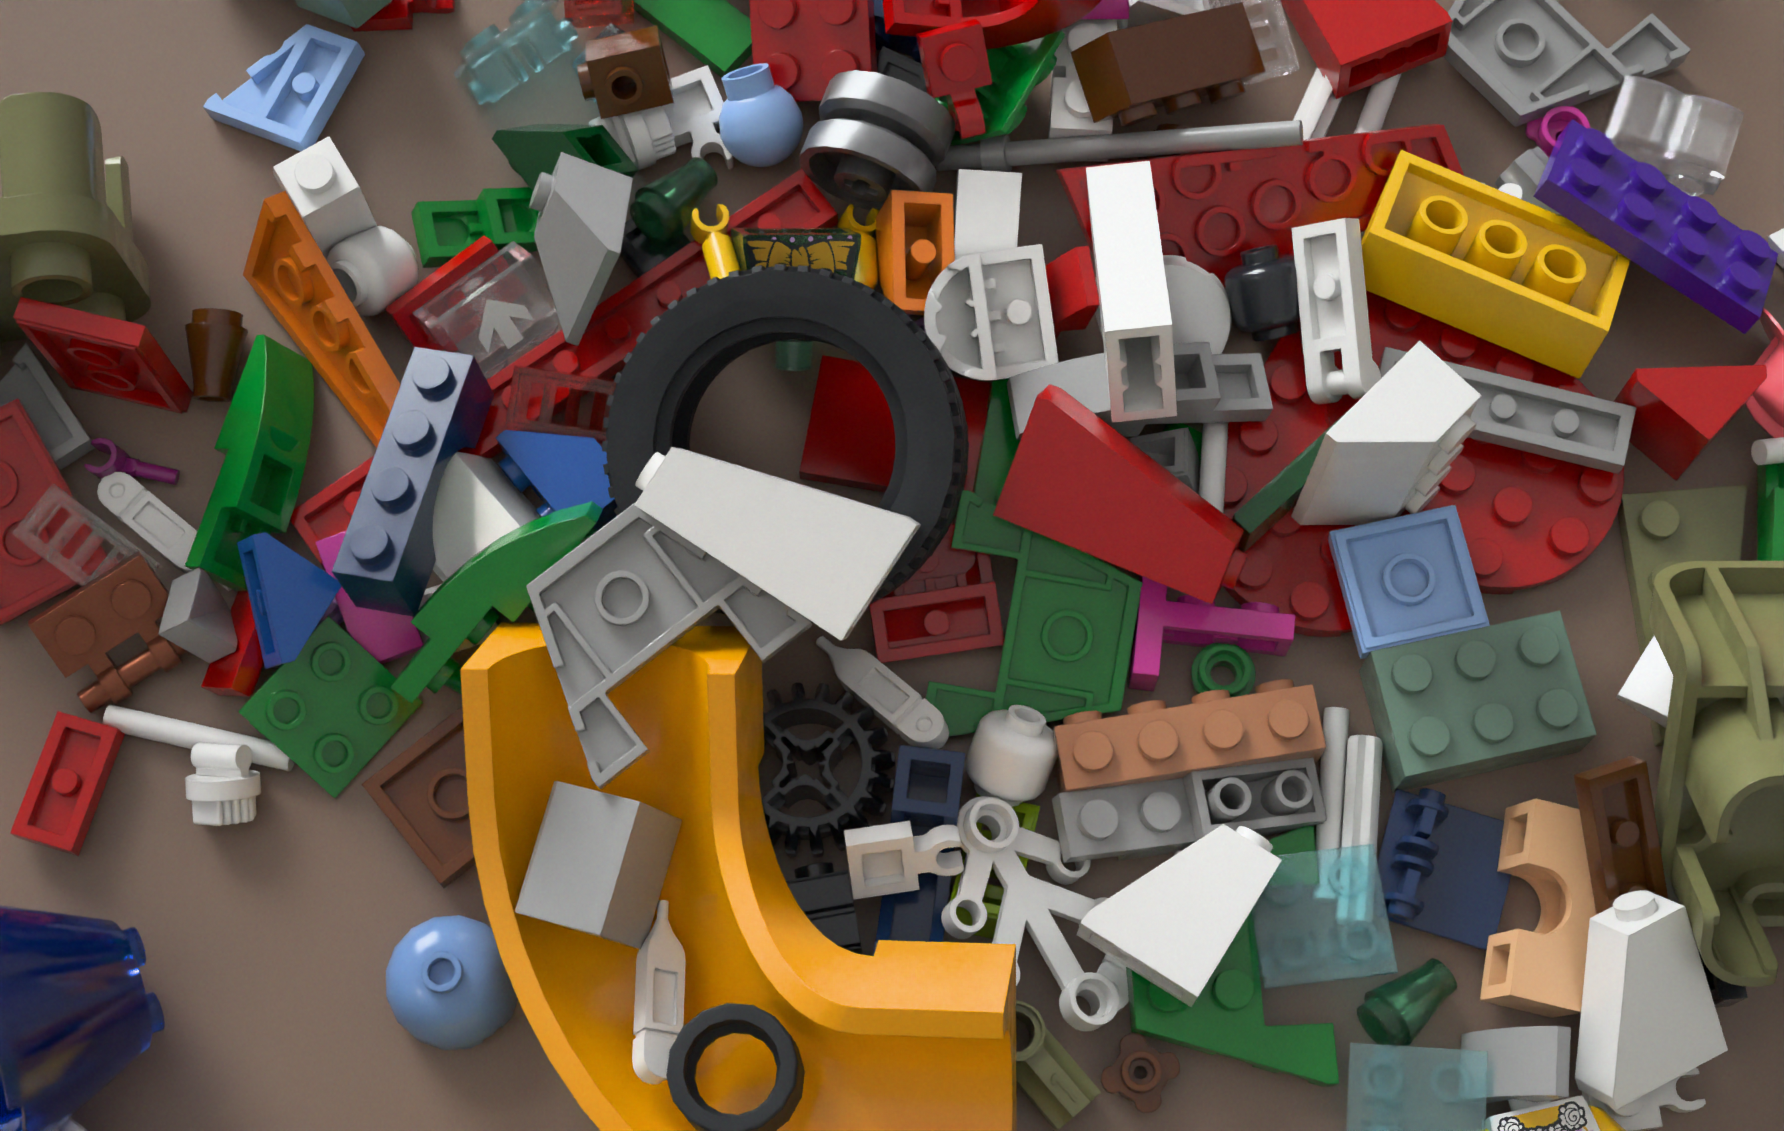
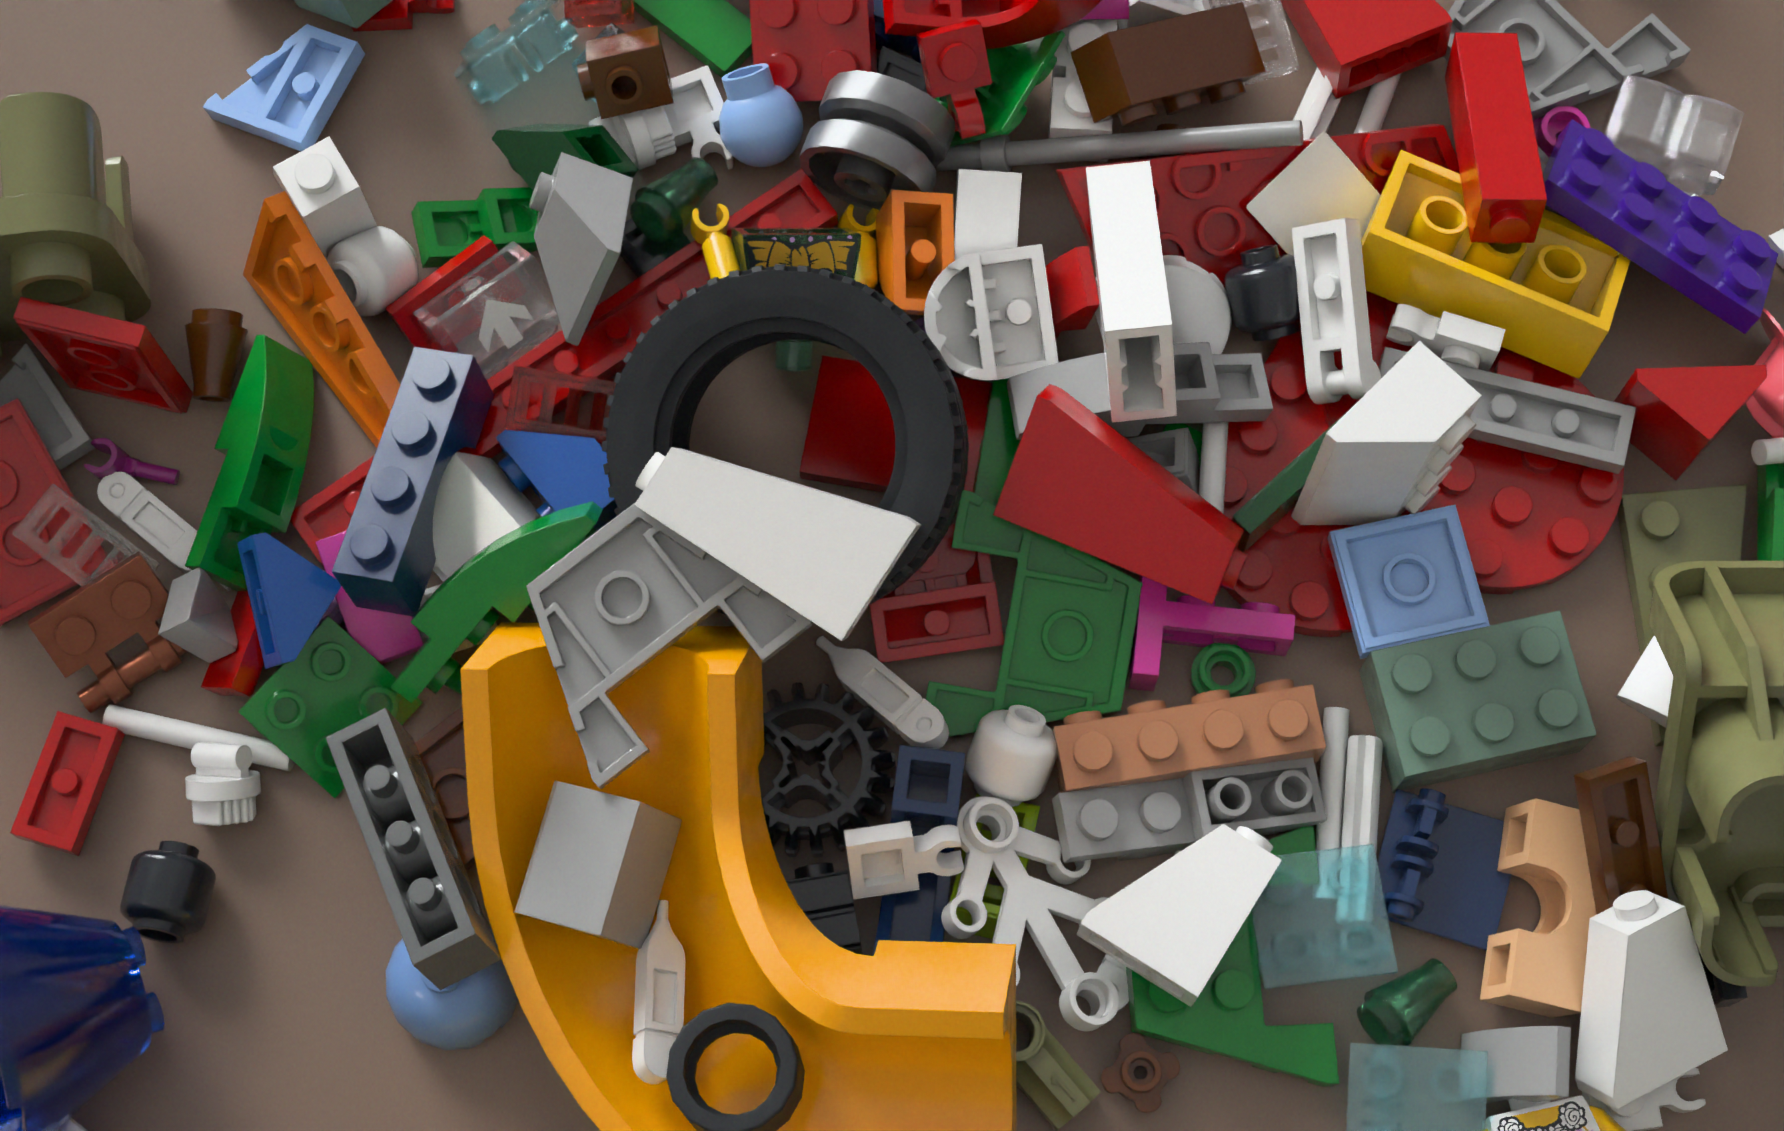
(168, 892): none -> black head
(413, 850): none -> dark grey brick
(1312, 190): none -> white sticker
(1449, 337): none -> white plate
(1495, 138): none -> red brick

